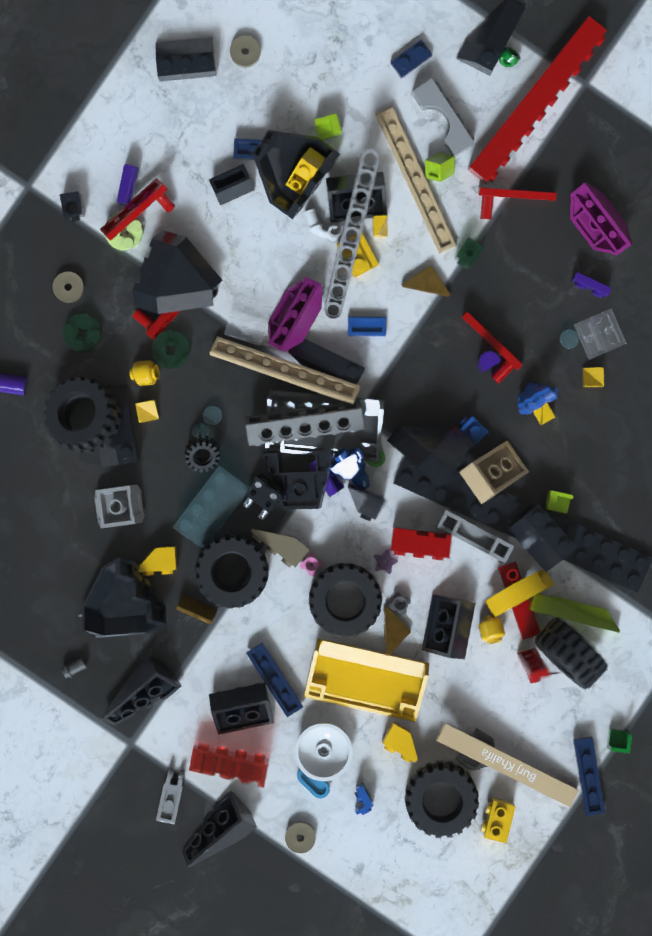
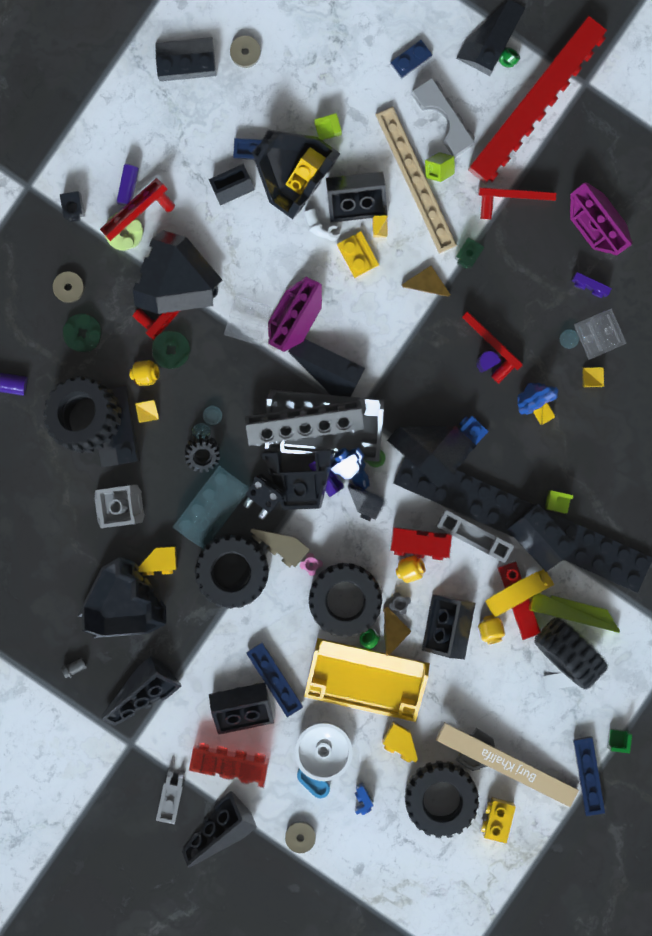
(196, 609): pearl gold slope -> none
(285, 370): tan tile -> none
(349, 224): light grey beam -> none
(366, 326): blue tile -> none
(369, 639): none -> green tile
(390, 561): clear purple plate -> none
(410, 569): none -> yellow head
(494, 472): tan slope -> none
(533, 665): red piece -> none

